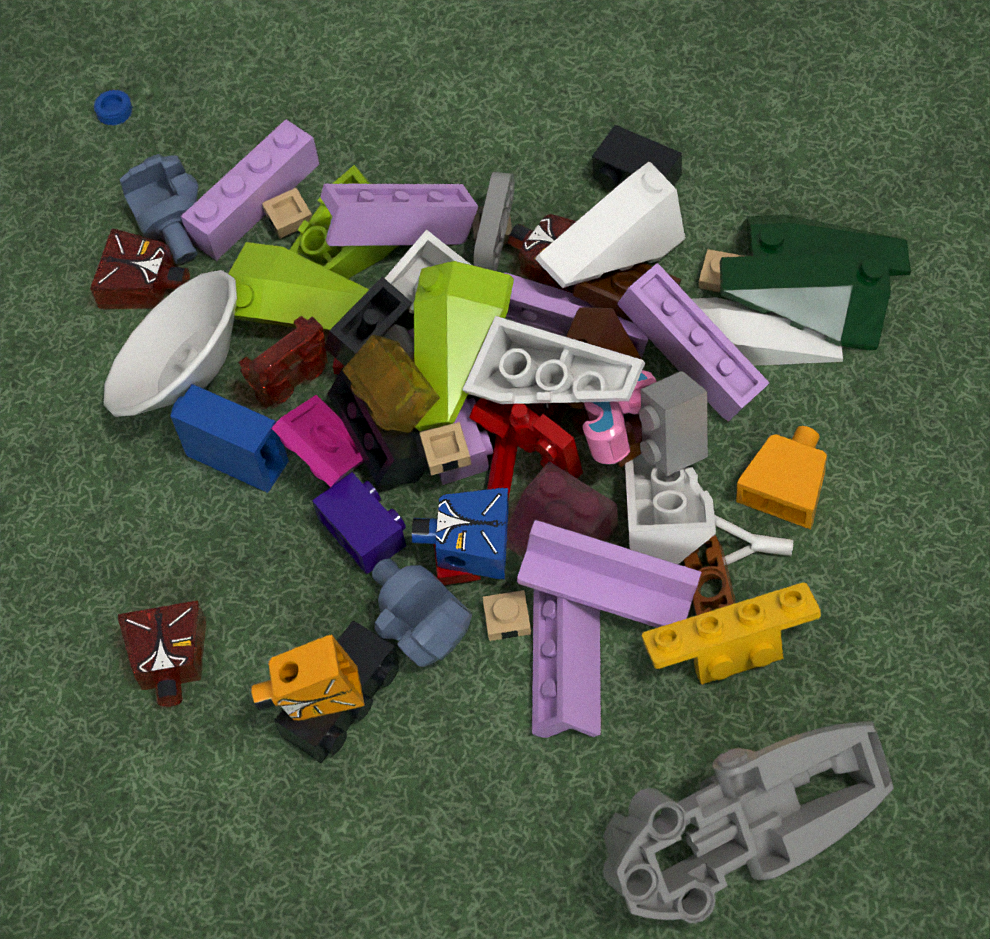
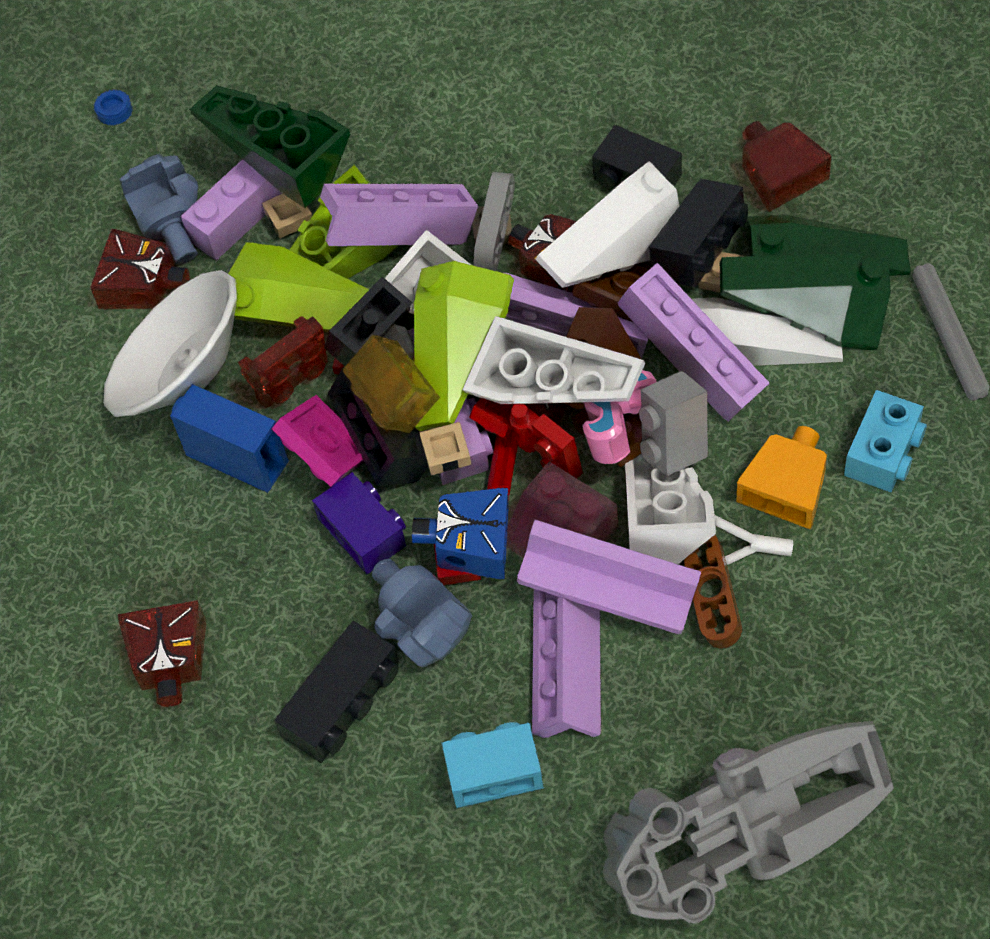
(284, 145): none -> dark green wedge
(311, 681): light orange torso -> none
(492, 764): none -> medium azure brick
(506, 615): tan plate -> none
(699, 231): none -> black brick
(734, 635): yellow bracket -> none
(783, 162): none -> clear red torso
(884, 441): none -> medium azure brick
(950, 332): none -> light grey axle

